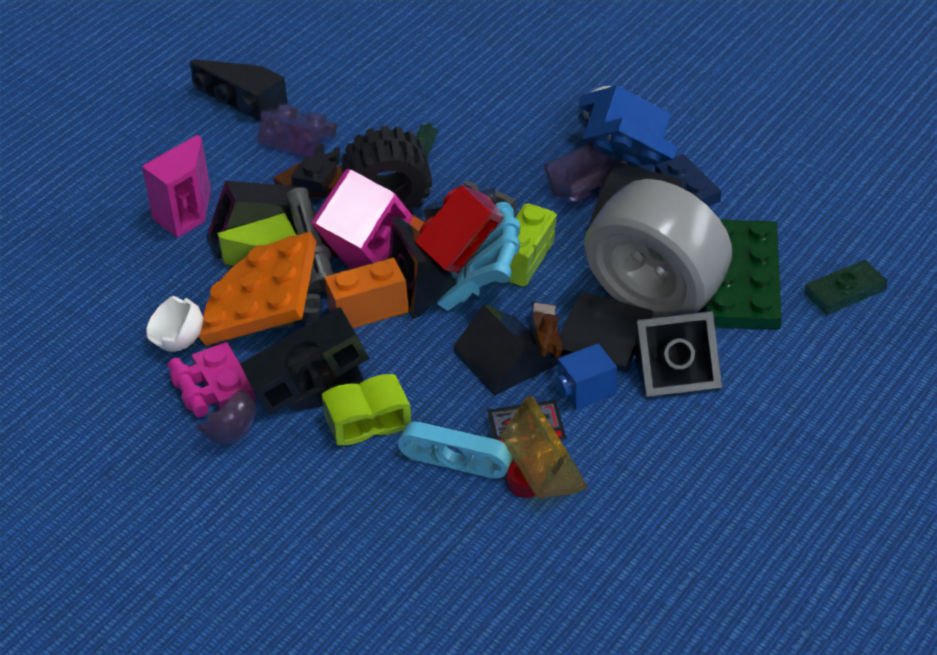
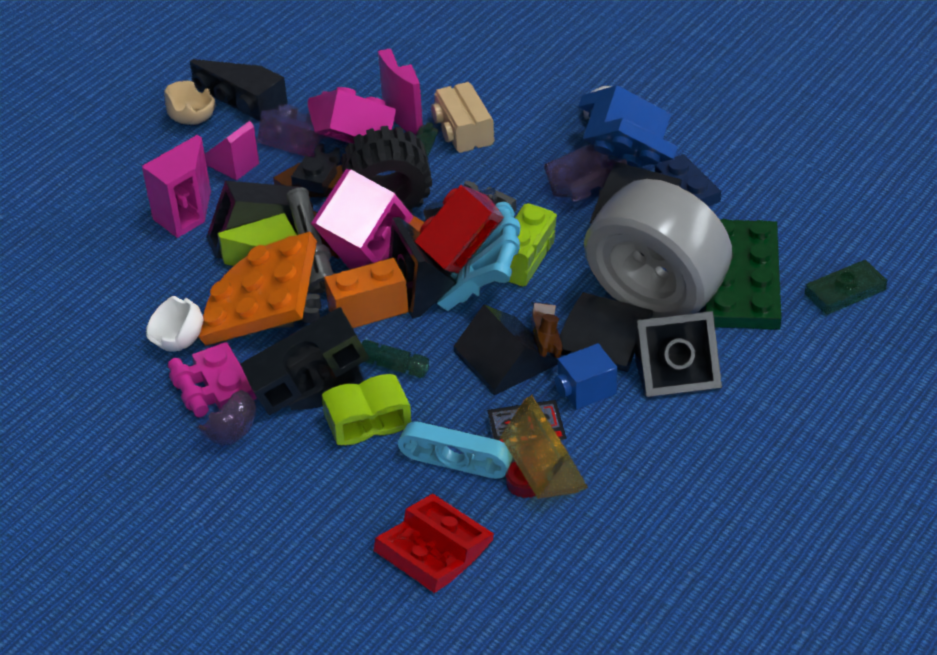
(187, 104): none -> tan hair
(235, 154): none -> dark pink slope
(345, 115): none -> dark pink slope
(396, 359): none -> axle
(401, 91): none -> dark pink slope
(433, 542): none -> red slope
(463, 117): none -> tan brick

